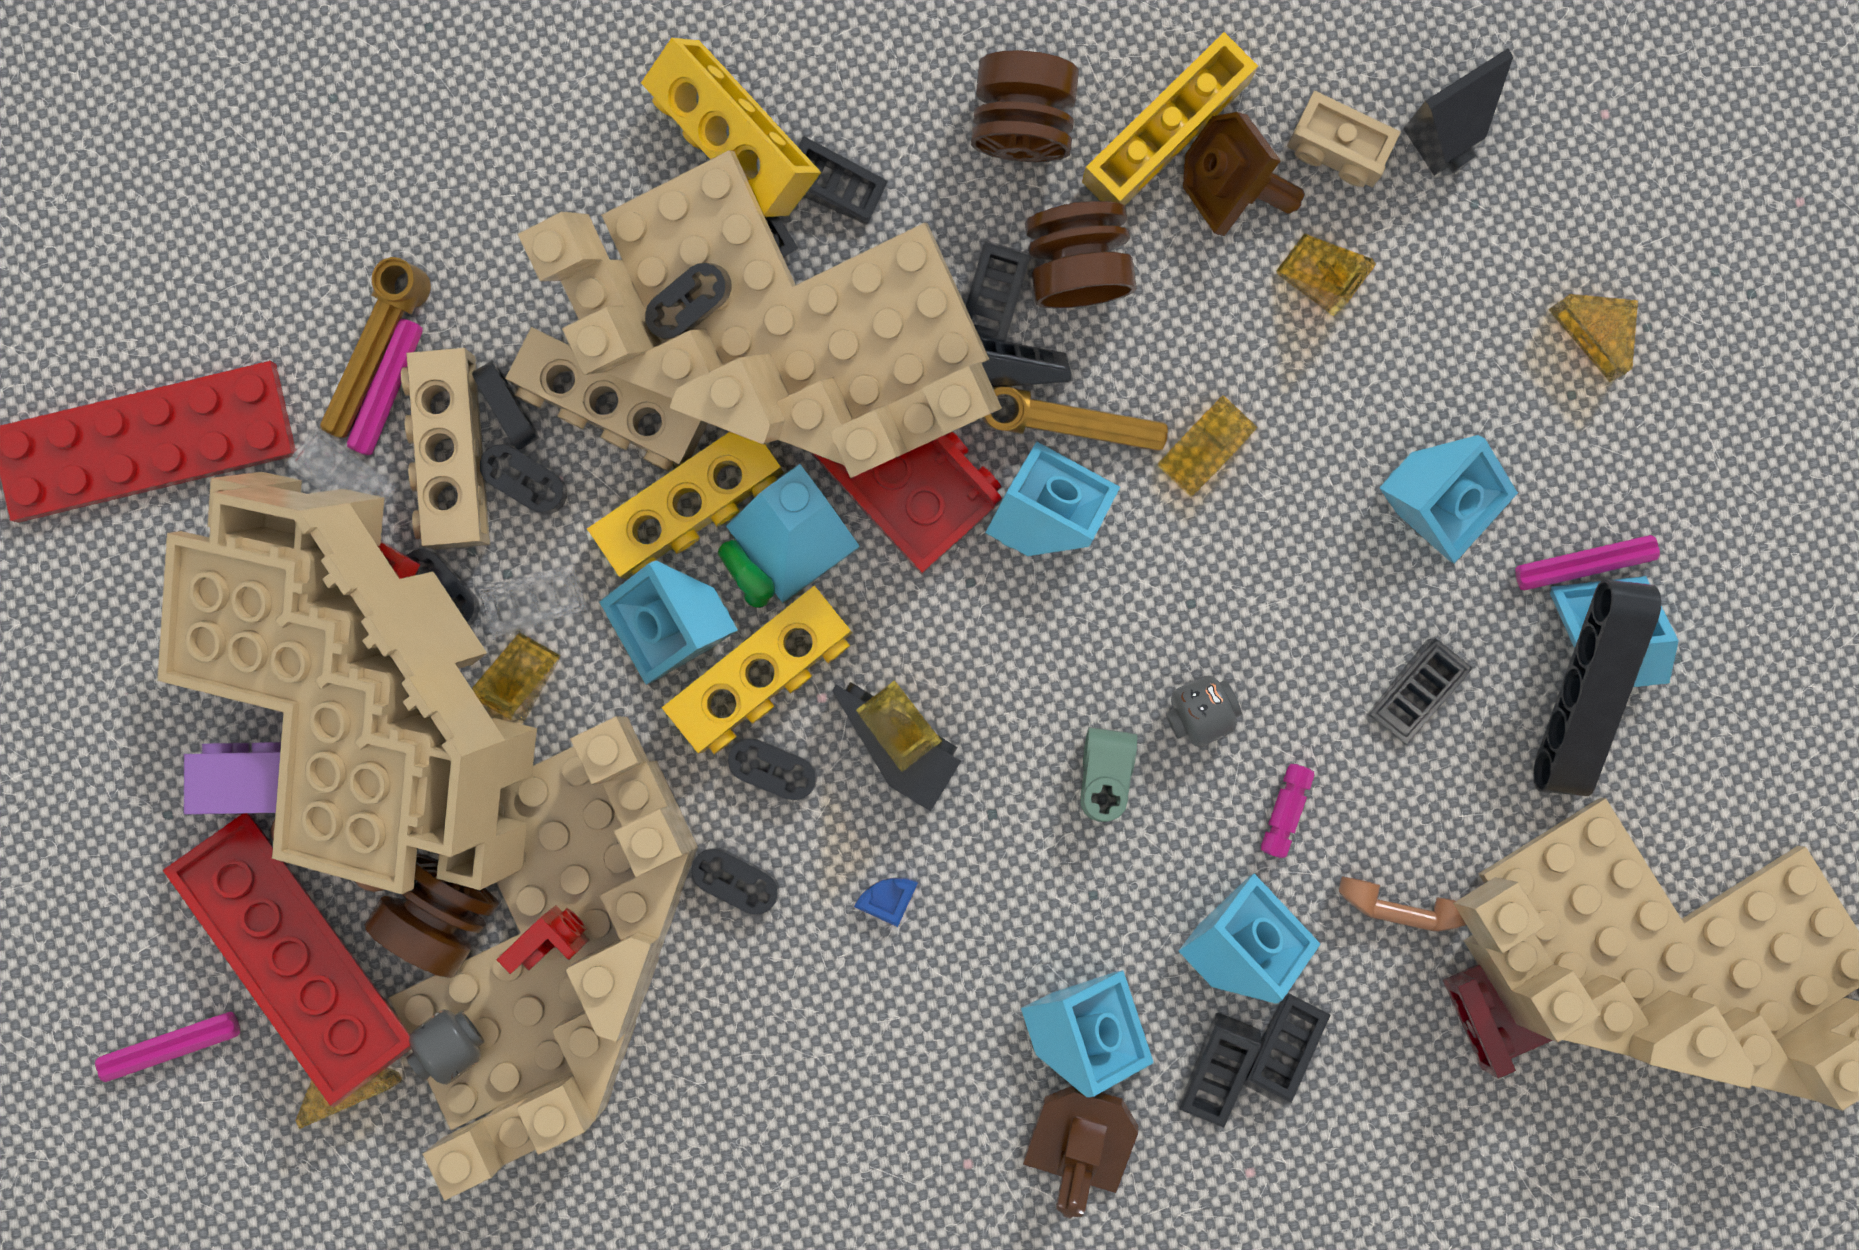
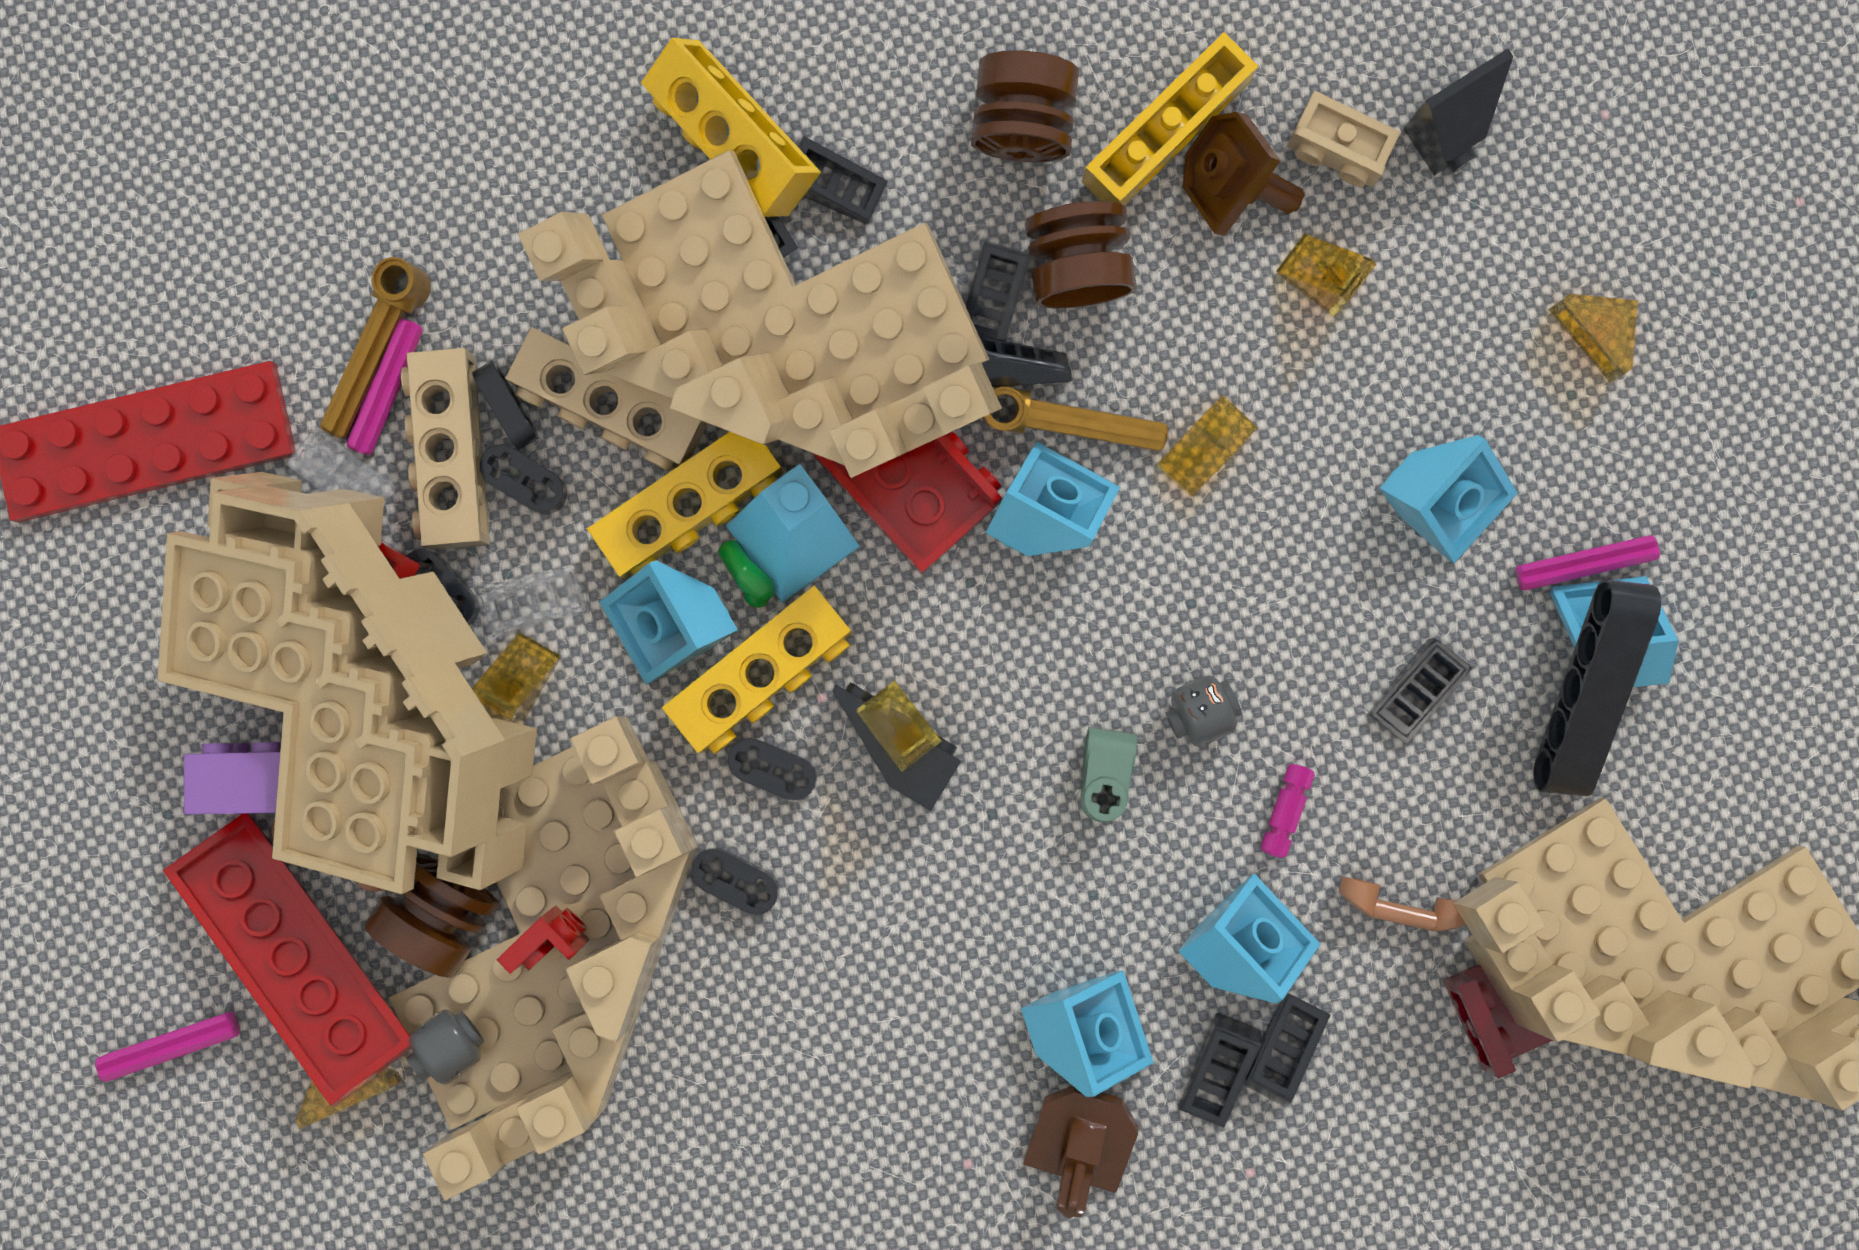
(681, 291): black beam -> none
(887, 899): blue tile -> none

